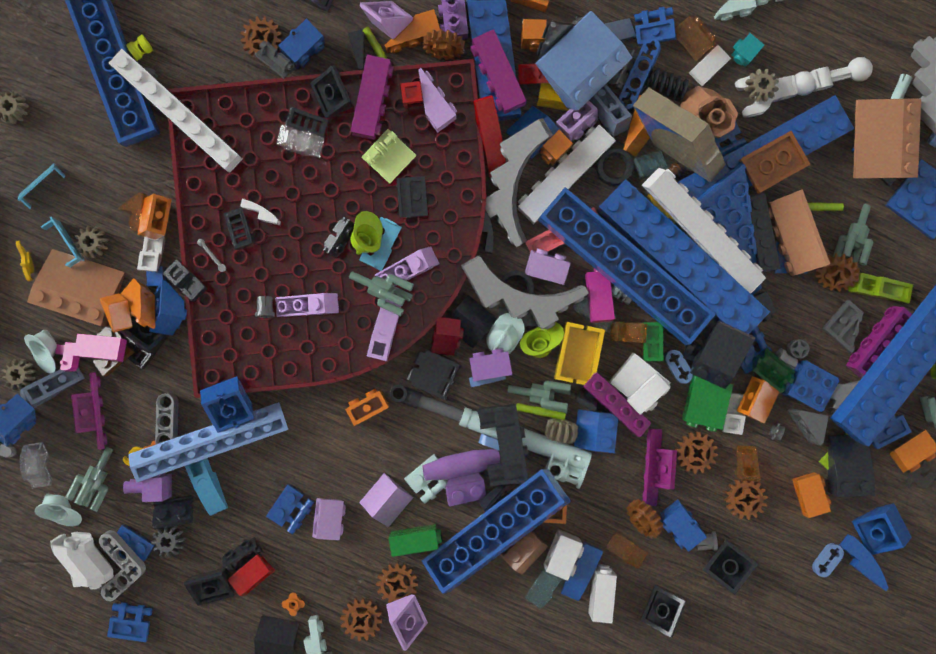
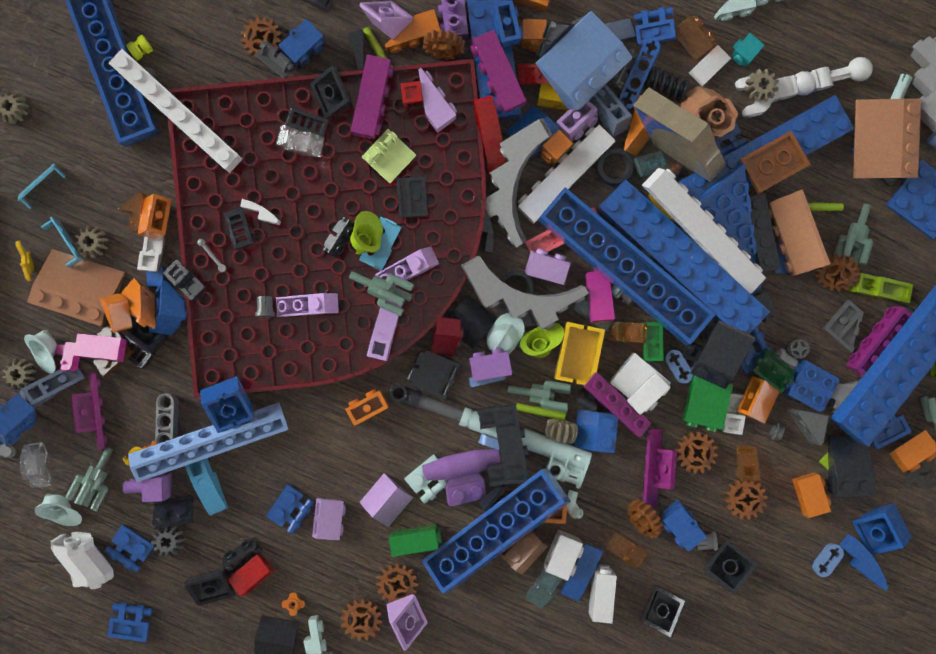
(125, 564): light grey beam -> none
(506, 23): none -> blue brick
(572, 508): none -> light aqua arm

